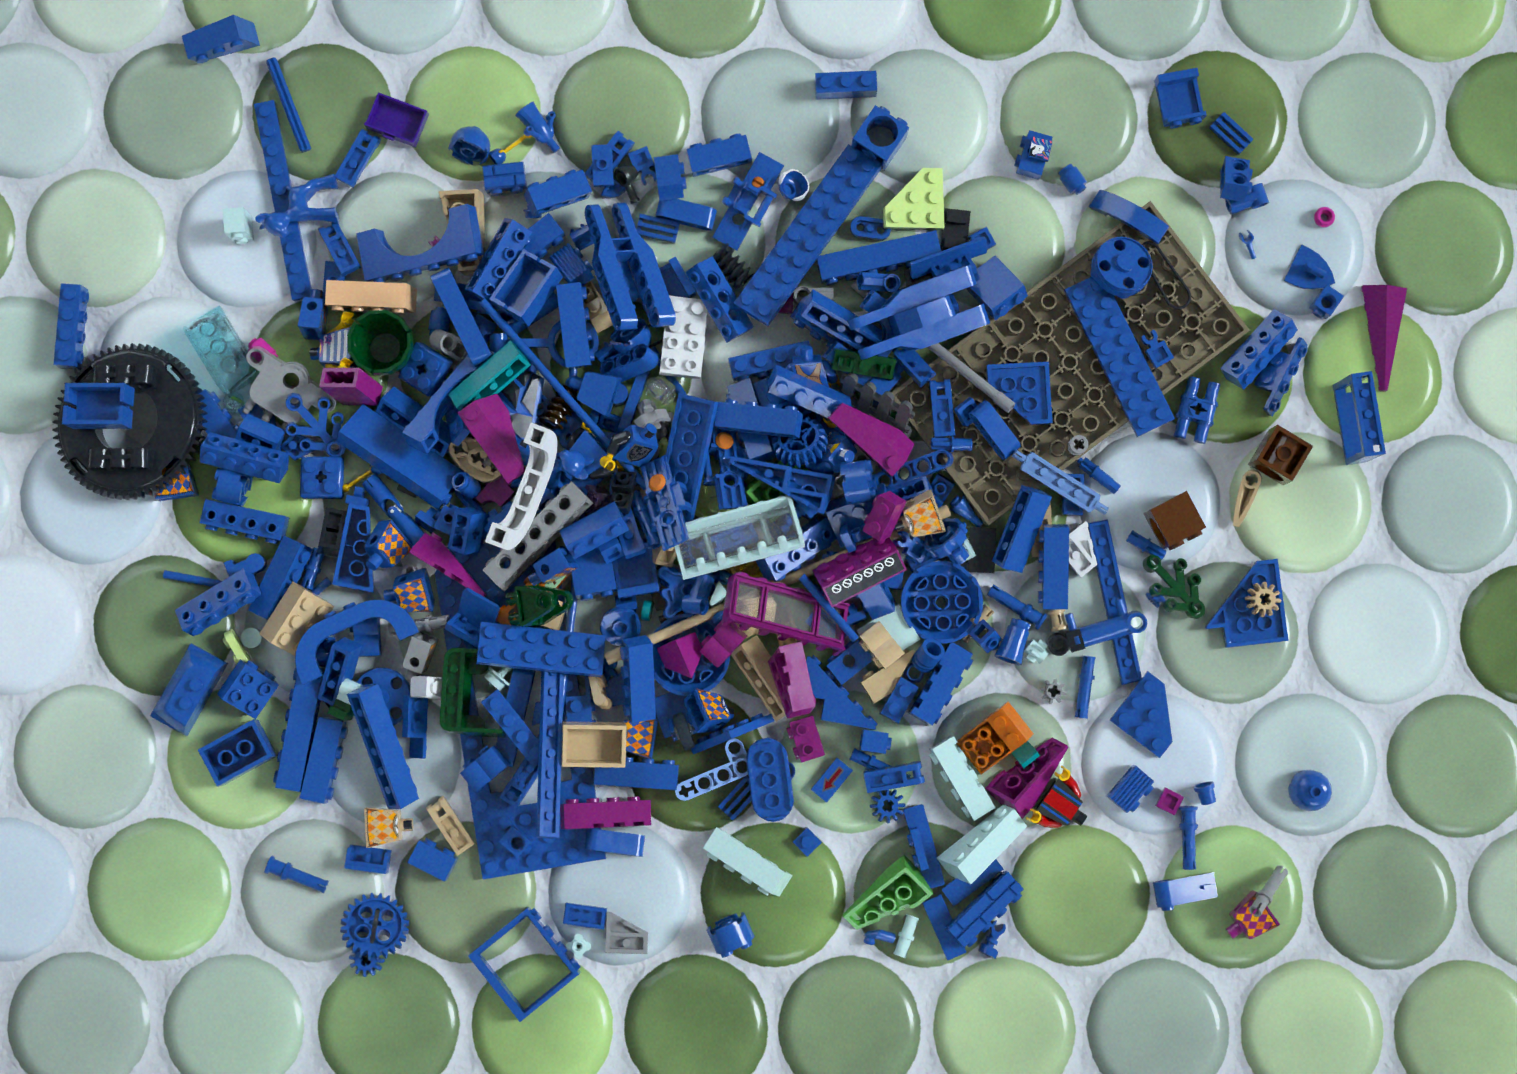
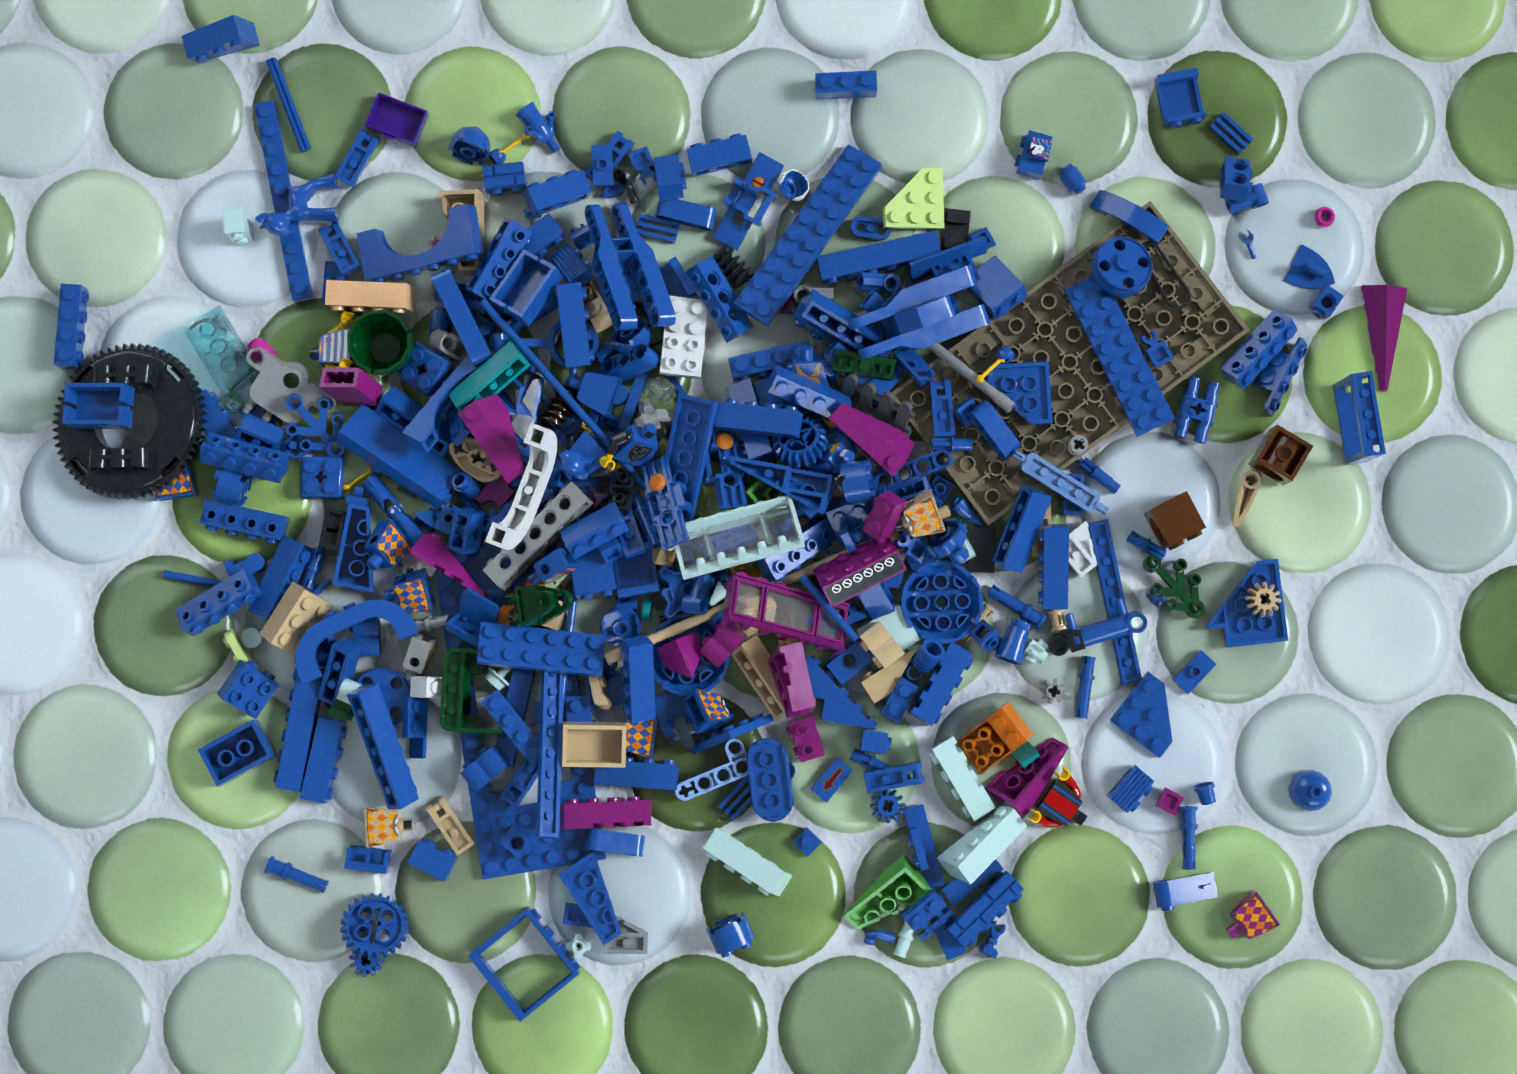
(189, 689): blue windscreen -> none
(313, 316): blue torso -> none
(590, 893): none -> blue wing
(881, 117): blue brick -> none
(923, 911): none -> blue plate
(1003, 356): none -> hinge
(1194, 672): none -> blue plate
(1264, 896): light grey pin -> none

